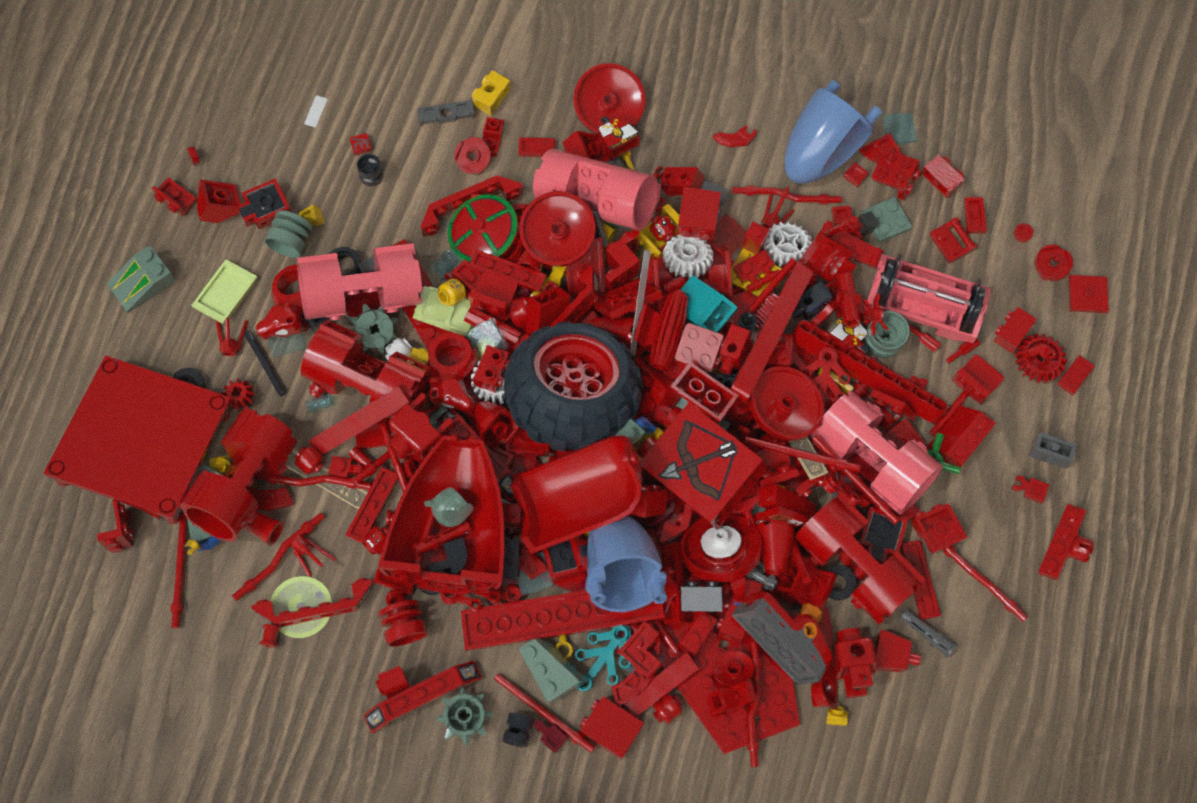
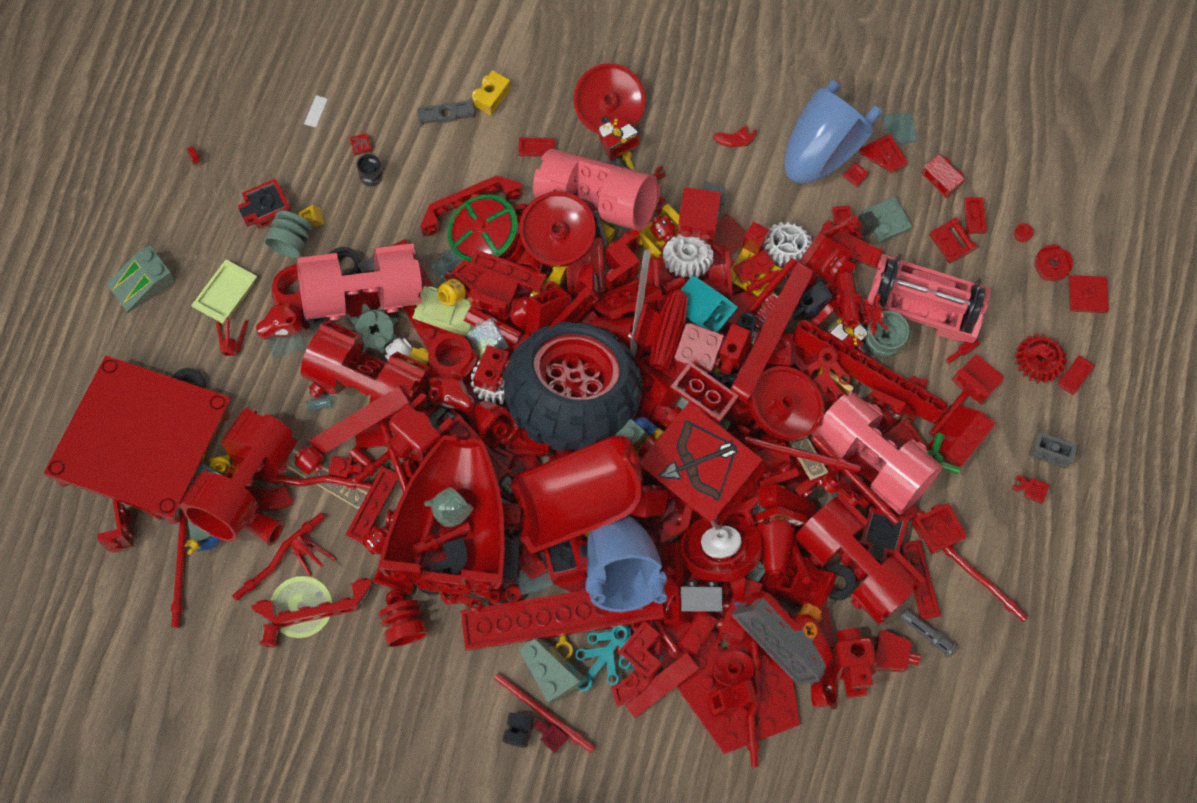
(174, 196): red bracket -> none
(217, 201): red slope -> none
(245, 394): red gear -> none
(264, 362): black bar -> none
(392, 682): red brick -> none
(421, 694): red slope -> none
(455, 708): sand green brick -> none
(468, 146): red plate -> none
(492, 134): red slope -> none
(585, 145): red slope -> none
(611, 727): red brick -> none
(667, 709): red piece -> none
(676, 178): red brick -> none
(770, 582): dark grey bar -> none
(771, 219): red plant -> none
(822, 199): red bar -> none
(837, 716): yellow plate -> none
(860, 389): red plate -> none
(897, 172): red bracket -> none
(926, 339): red axle -> none
(1014, 330): red brick -> none
(1066, 543): red plate -> none

